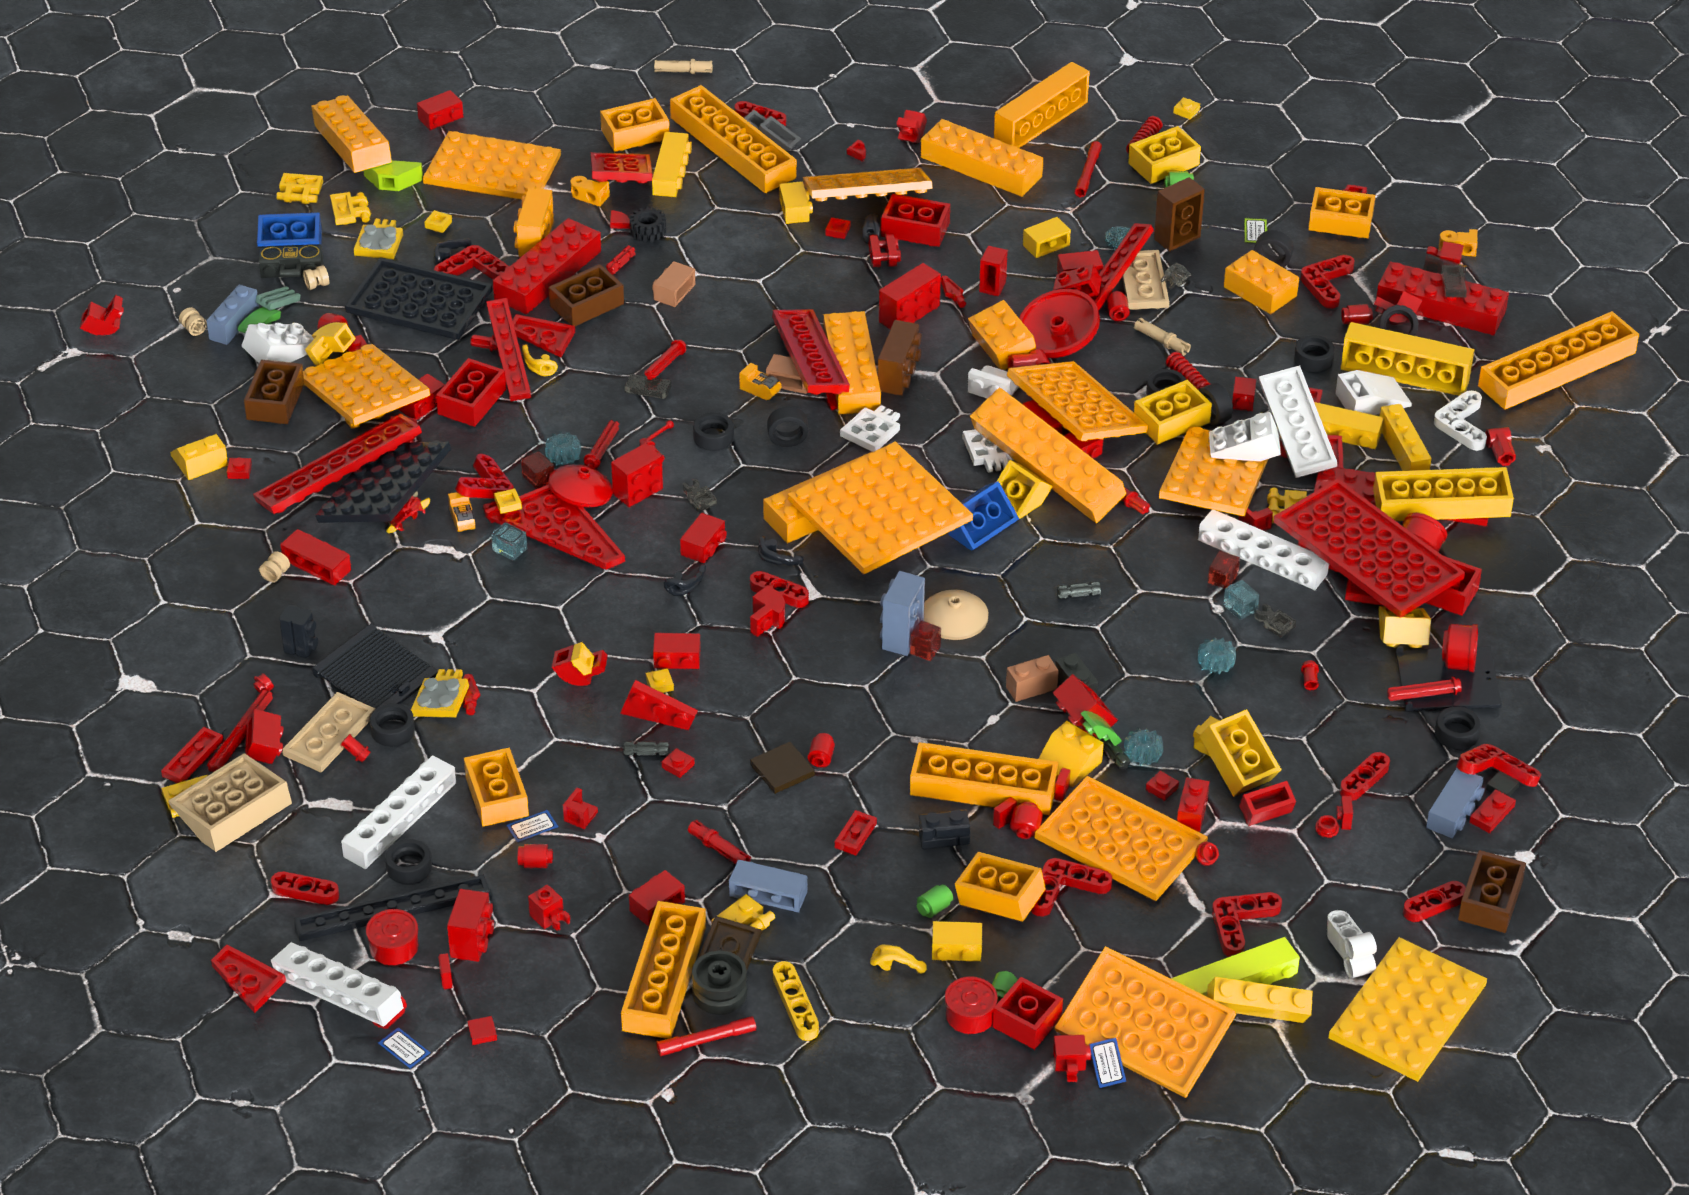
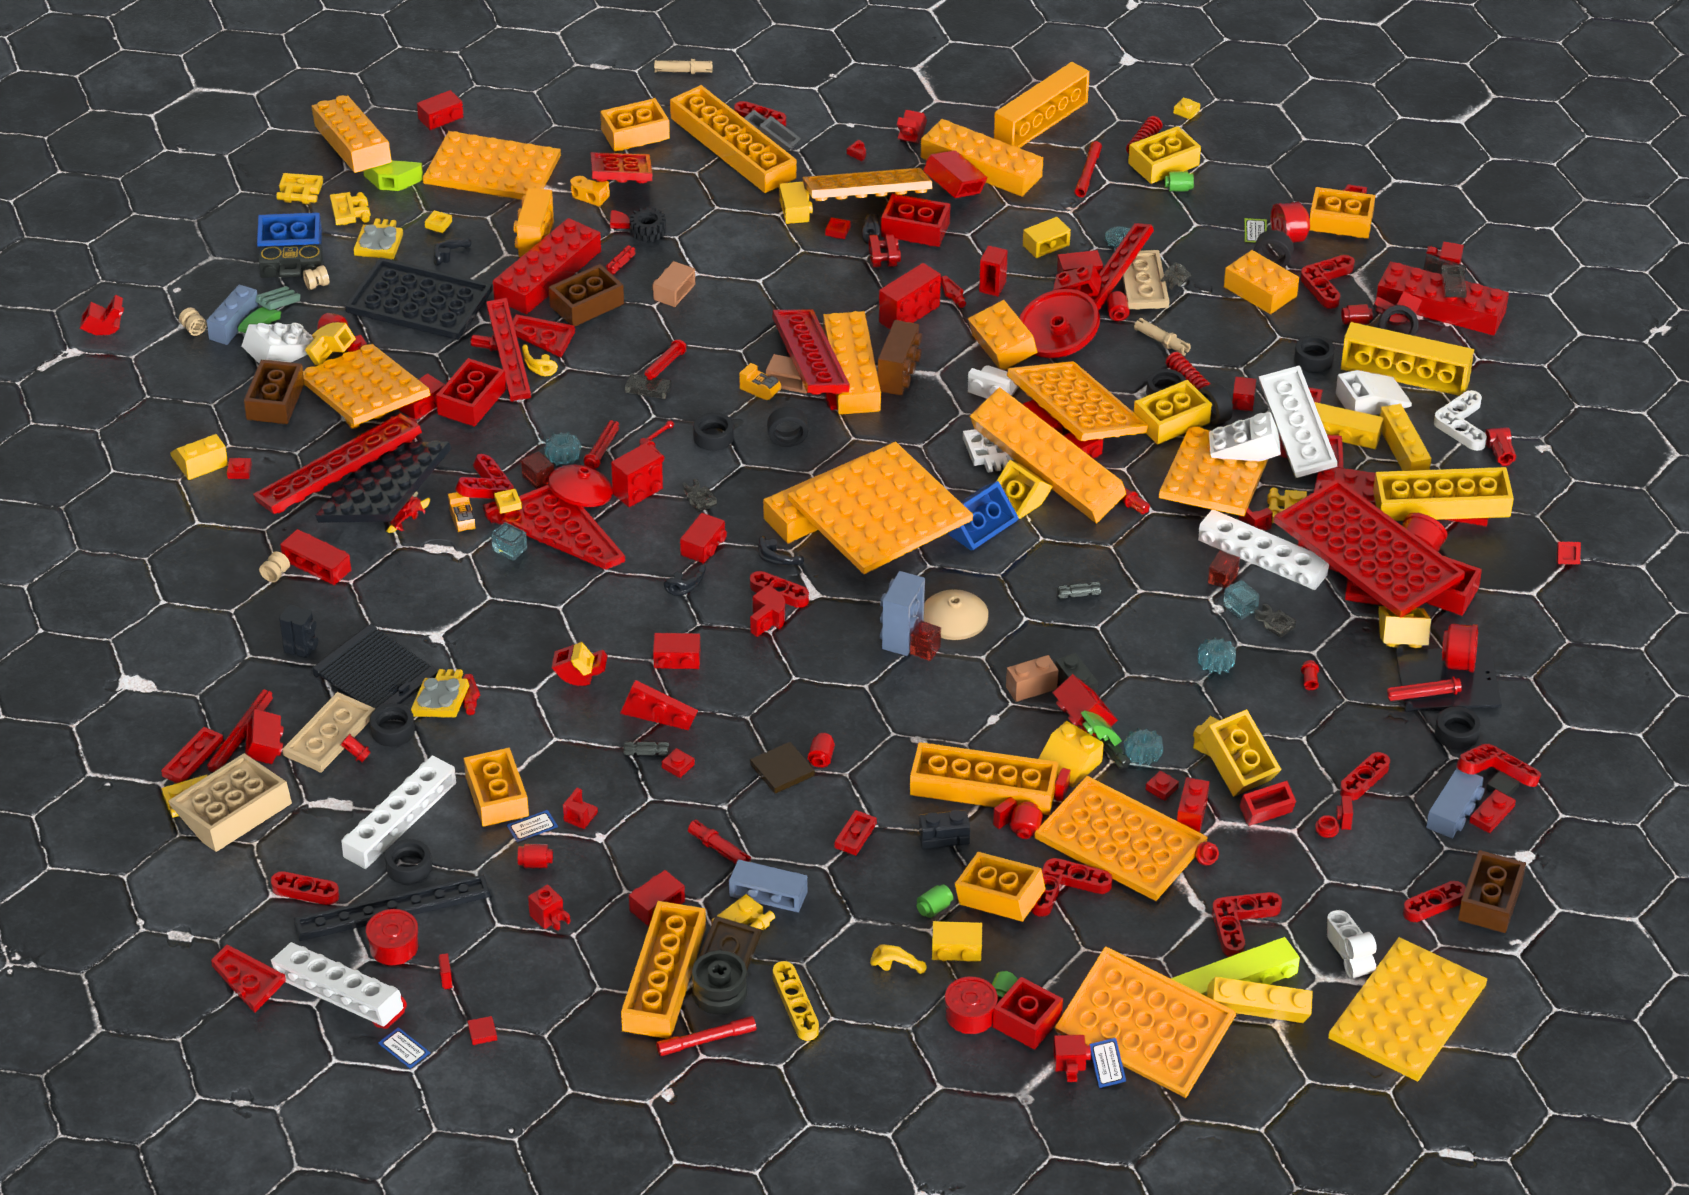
(263, 682): red plate -> none
(470, 925): red brick -> none
(472, 257): red beam -> none
(660, 680): yellow plate -> none
(671, 164): yellow brick -> none
(872, 428): white piece -> none
(955, 174): none -> red brick
(1035, 357): red piece -> none
(1179, 214): reddish brown brick -> none
(1291, 220): none -> red wheel
(1469, 240): light orange leg -> none
(1558, 360): light orange brick -> none
(1568, 552): none -> plate

